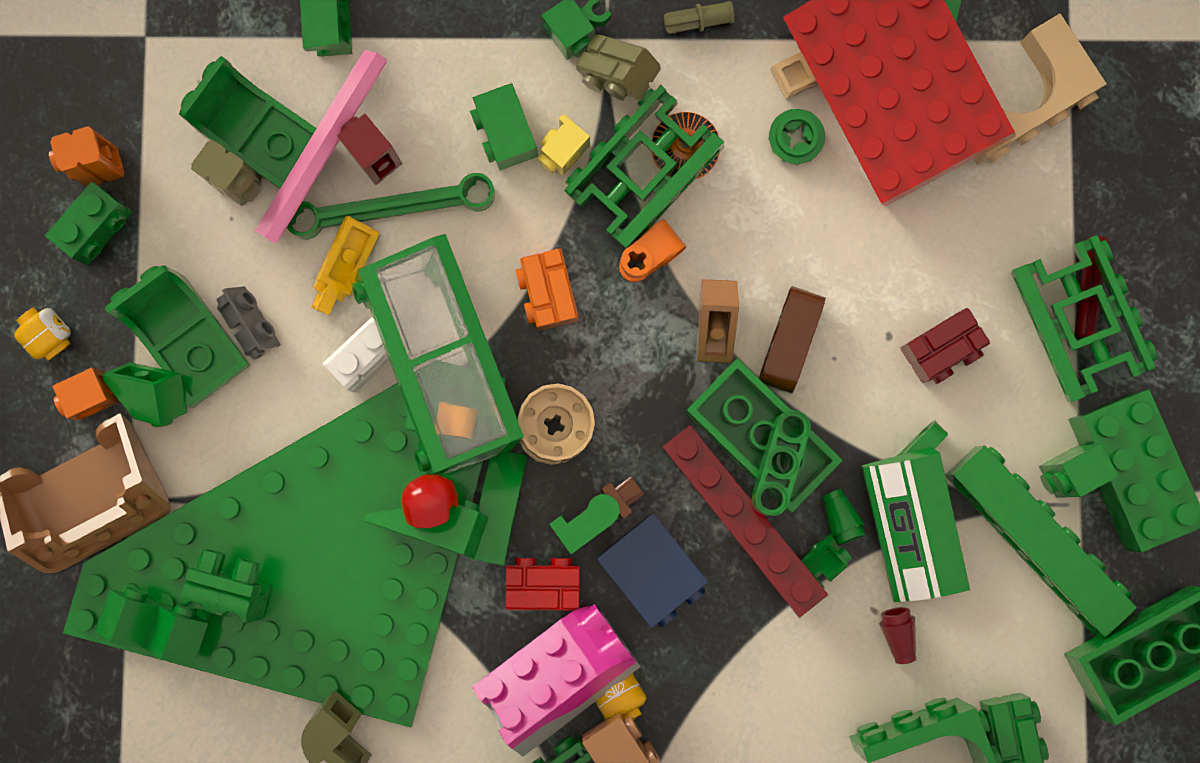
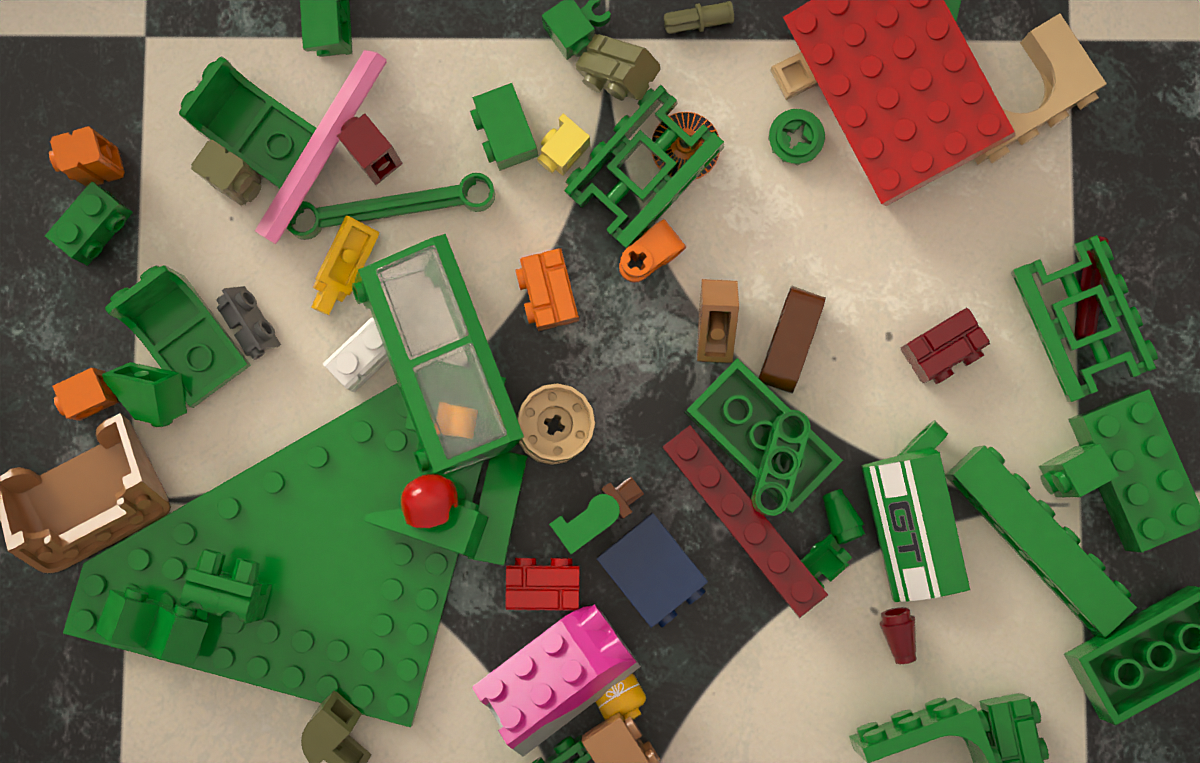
(42, 333): yellow head -> none

